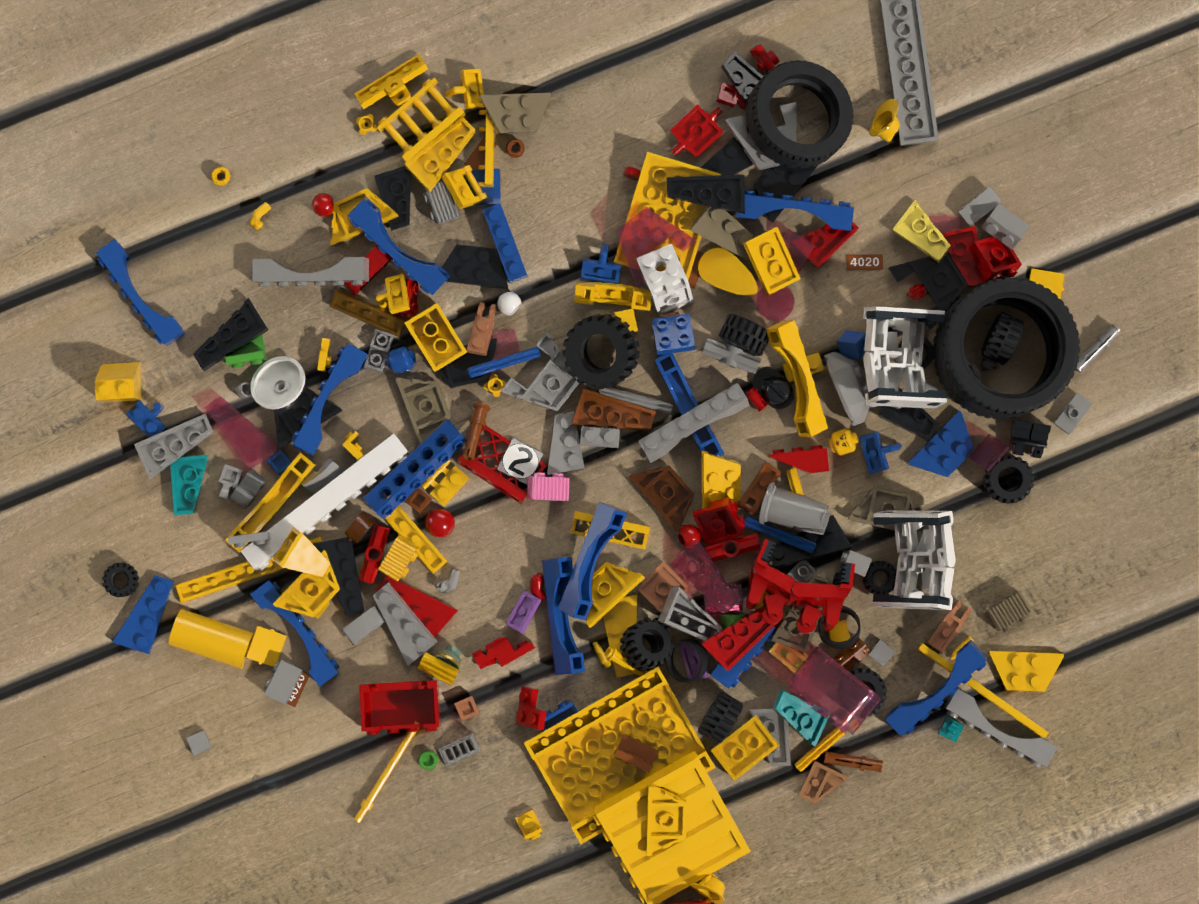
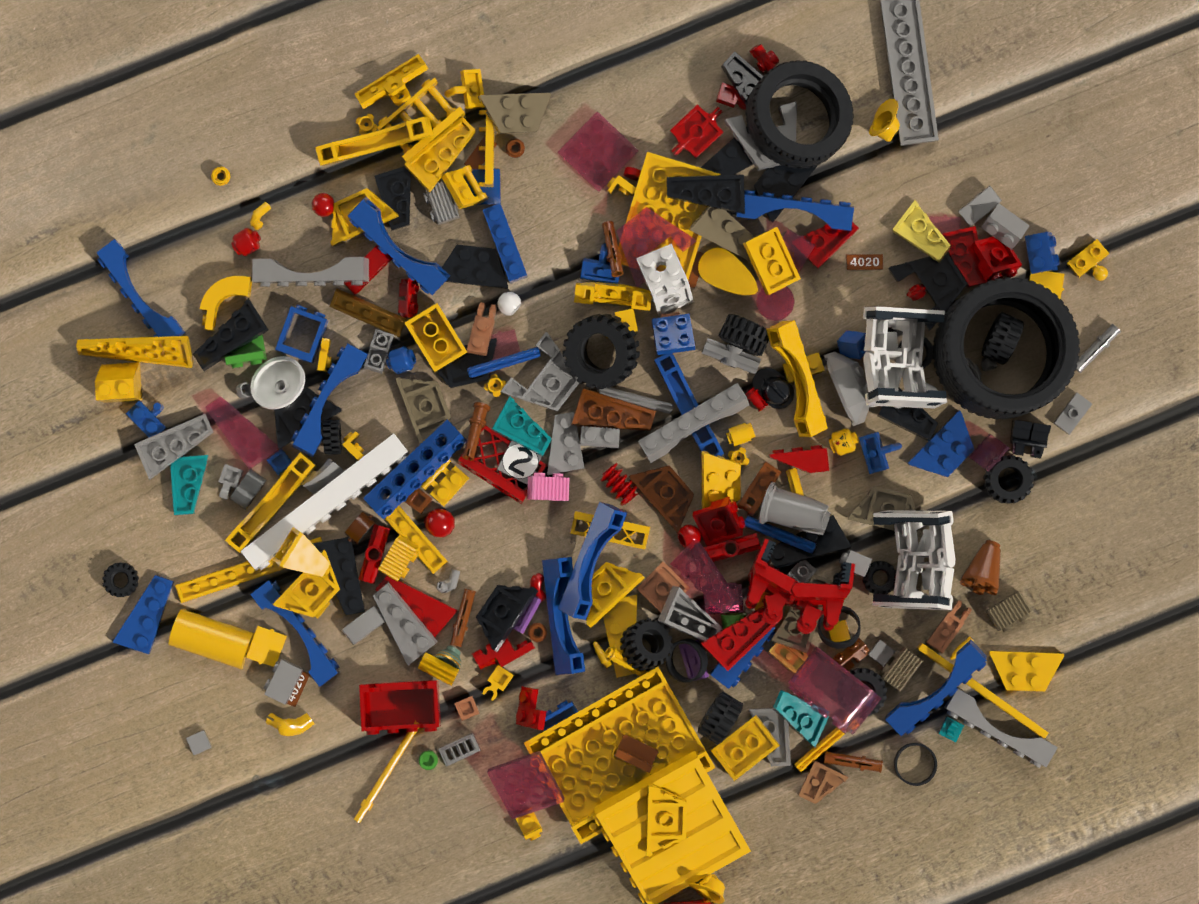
(154, 350): none -> yellow wing
(220, 291): none -> yellow arch
(246, 242): none -> red head
(256, 538): light grey plate -> none
(290, 726): none -> yellow arm
(300, 310): none -> blue window
(332, 437): none -> black tyre
(374, 141): none -> yellow arch
(396, 295): yellow plate -> none
(457, 640): none -> dark orange pin
(498, 679): none -> yellow plate
(503, 612): none -> black wing
(521, 429): none -> teal wing
(525, 785): none -> clear pink plate
(537, 626): none -> dark orange plate
(598, 151): none -> clear pink plate
(616, 268): none -> dark orange pin
(619, 485): none -> red piece
(625, 187): none -> yellow bracket
(740, 434): none -> yellow brick
(741, 453): none -> yellow plate
(901, 668): none -> dark tan brick
(934, 769): none -> black tyre
(984, 570): none -> dark orange cone
(1042, 252): none -> blue bracket
(1089, 259): none -> yellow plate

